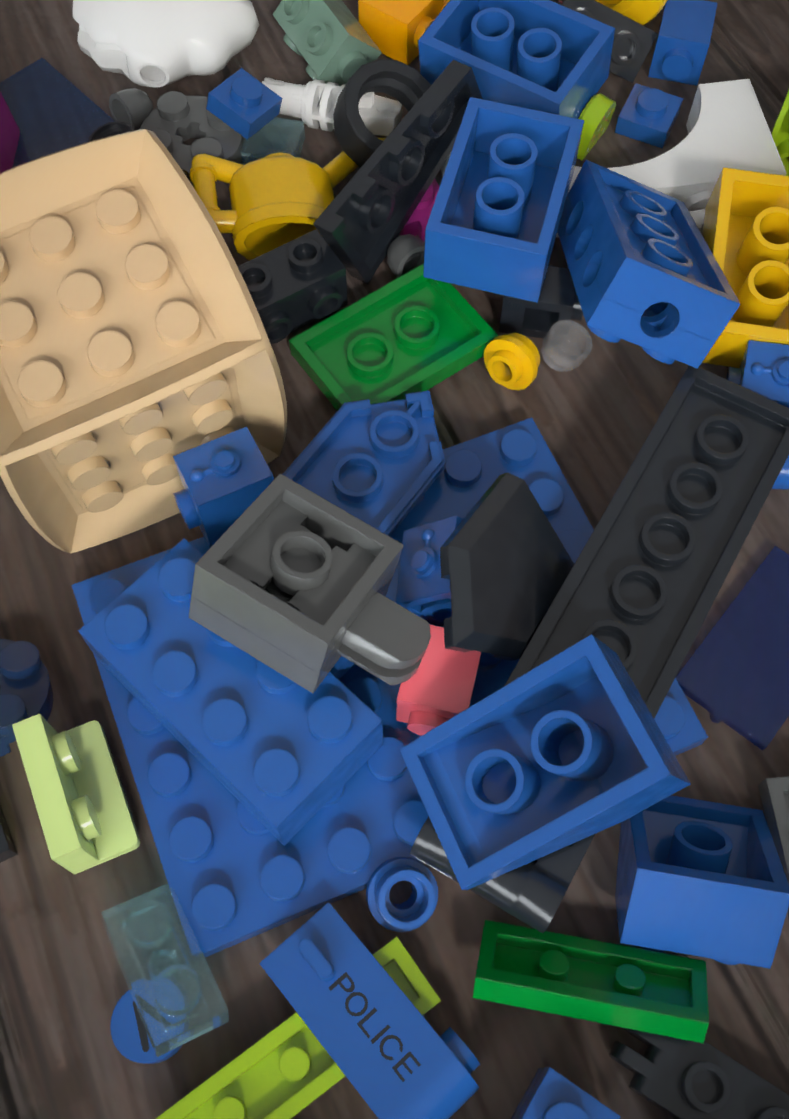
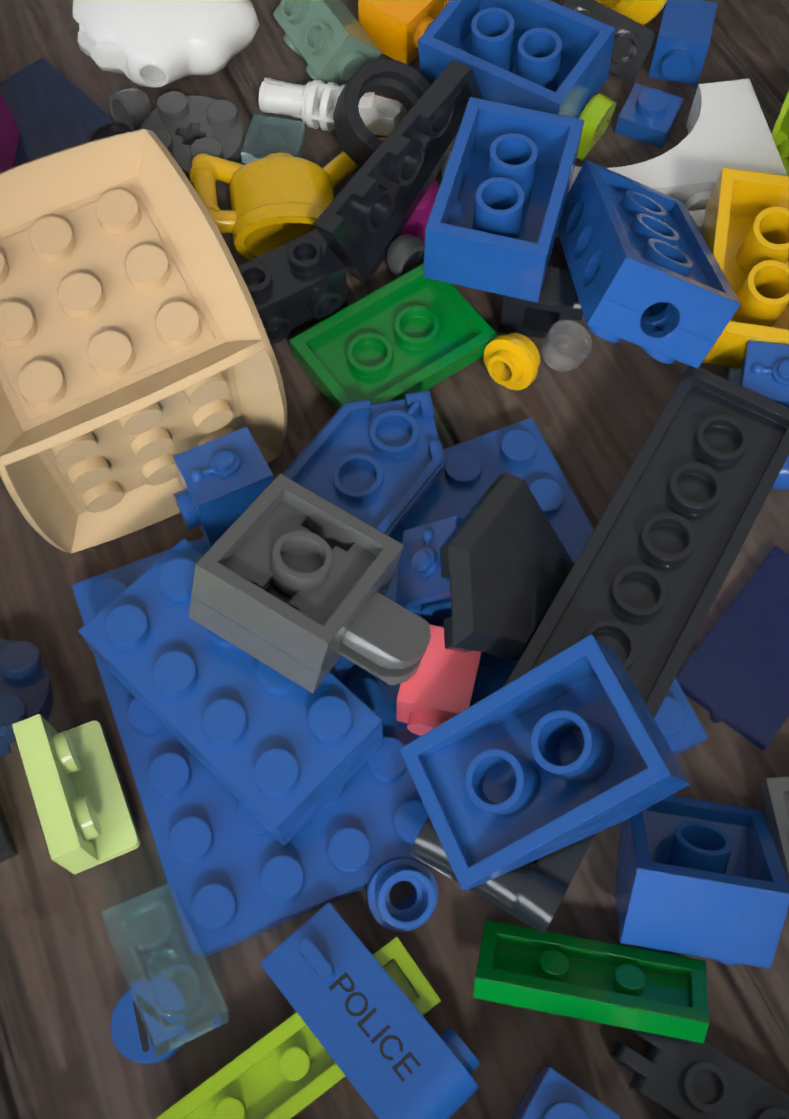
(244, 103): blue plate -> none

